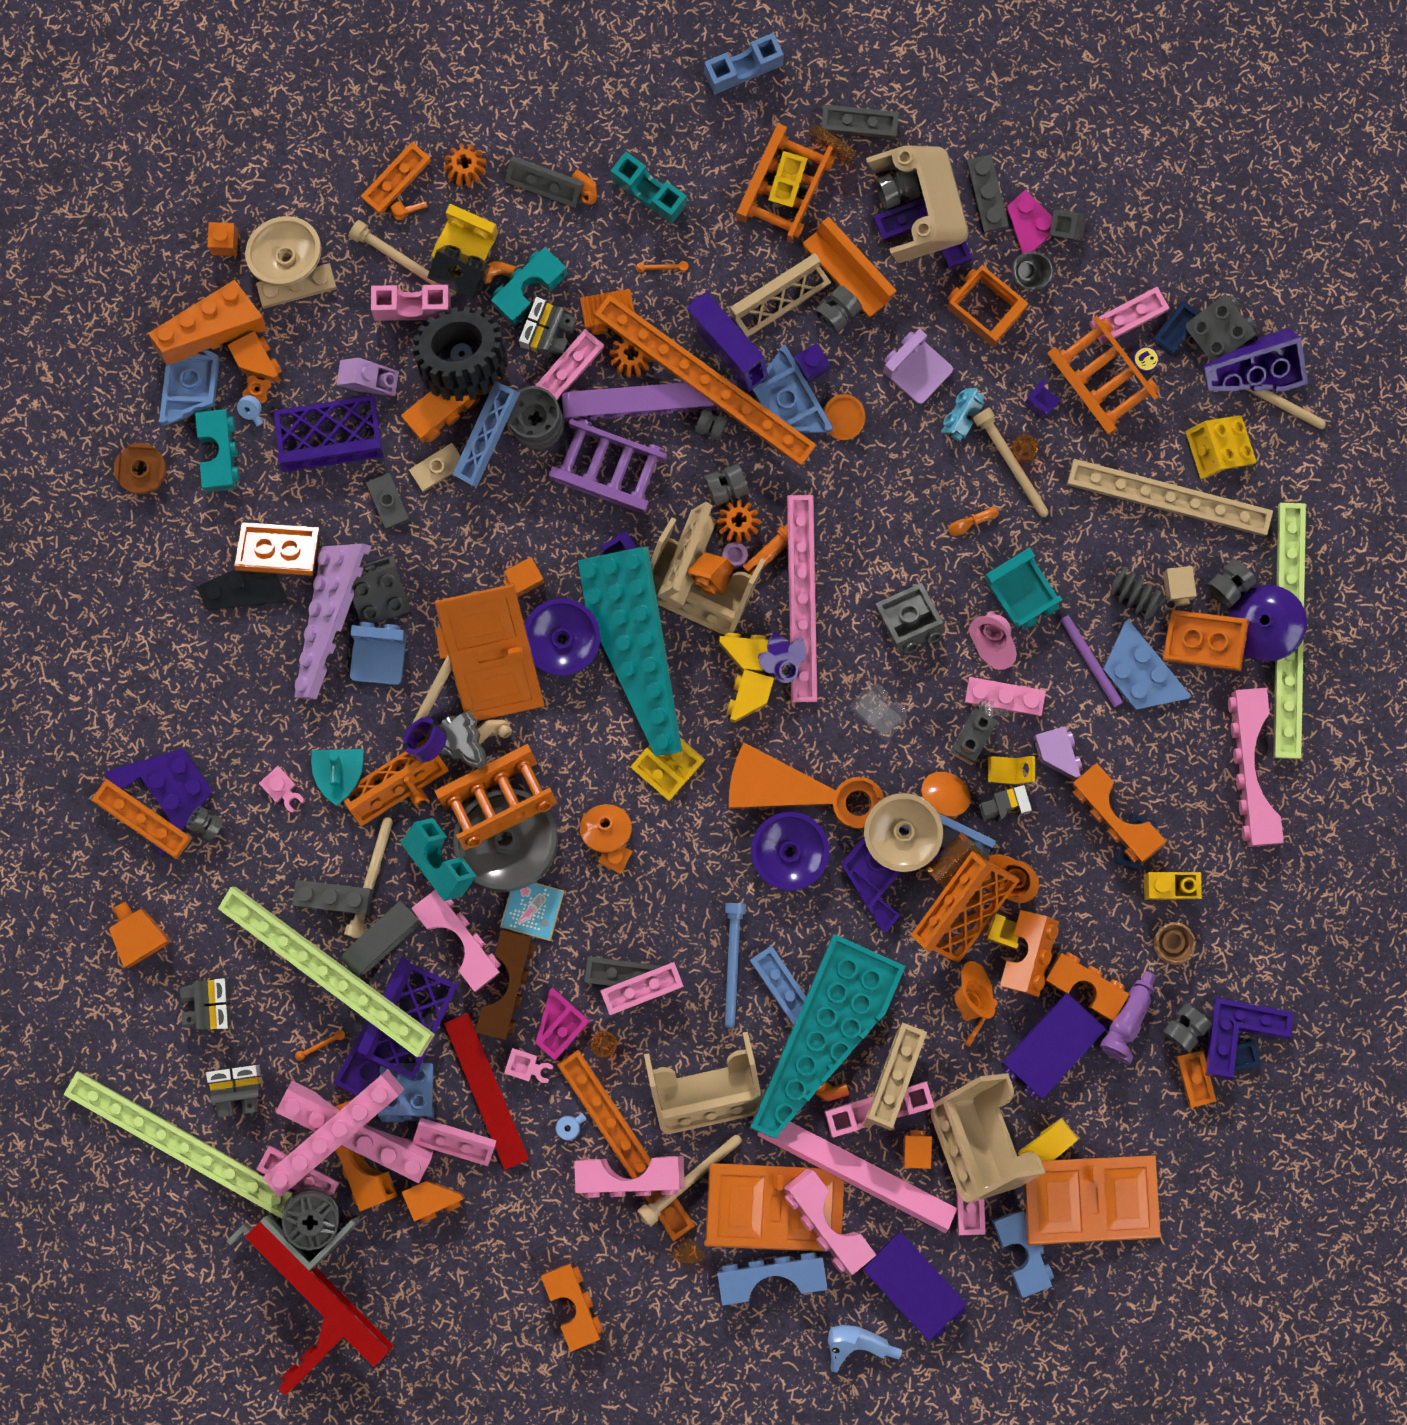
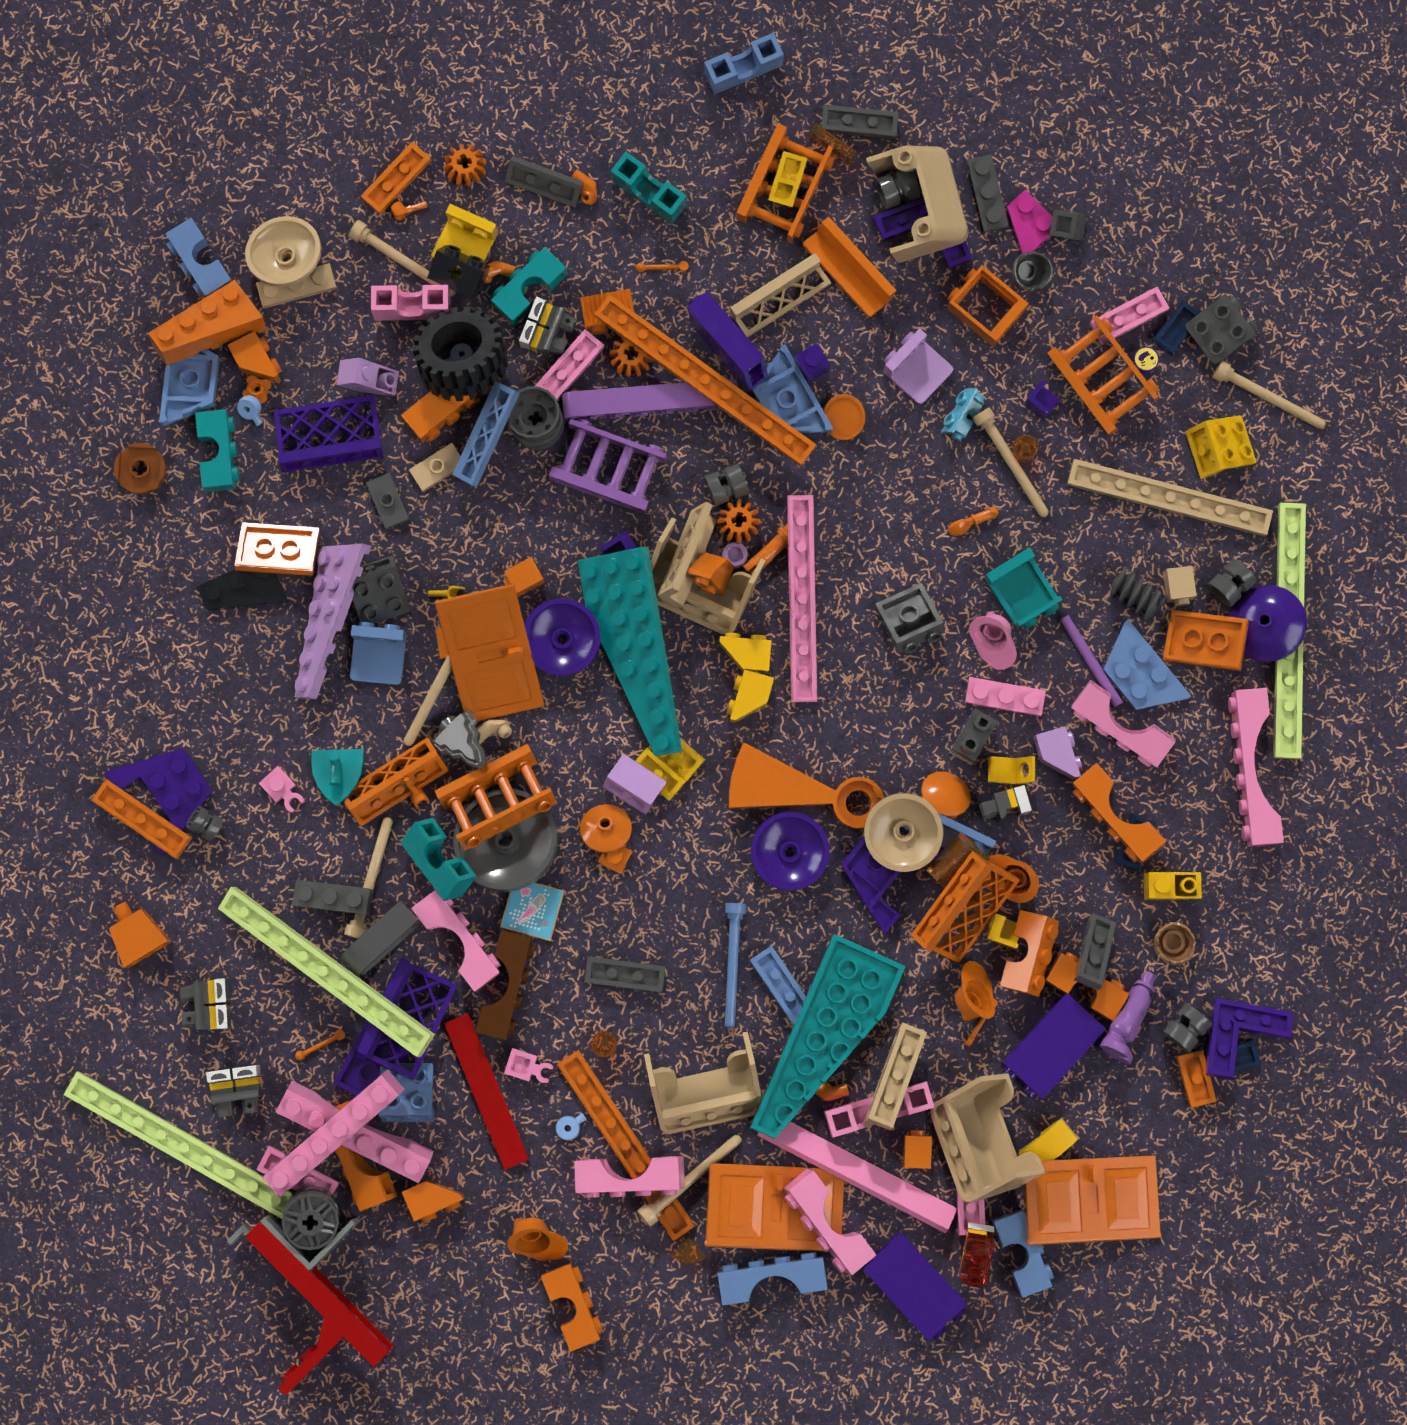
(187, 242): none -> medium blue arch
(223, 239): orange brick -> none
(432, 747): dark purple piece -> none
(451, 592): none -> yellow hand
(454, 1141): bright pink plate -> none
(535, 1240): none -> orange piece
(559, 1025): dark pink wing -> none
(634, 784): none -> lavender panel
(641, 988): bright pink plate -> none
(706, 421): dark grey wheel -> none
(781, 654): plate -> none
(838, 309): dark grey wheel -> none
(847, 1338): light blue animal -> none
(879, 711): clear brick -> none
(976, 1254): none -> clear red hips
(989, 709): clear hand -> none
(1095, 951): none -> dark grey plate
(1150, 743): none -> bright pink arch
(1264, 364): dark purple wedge -> none

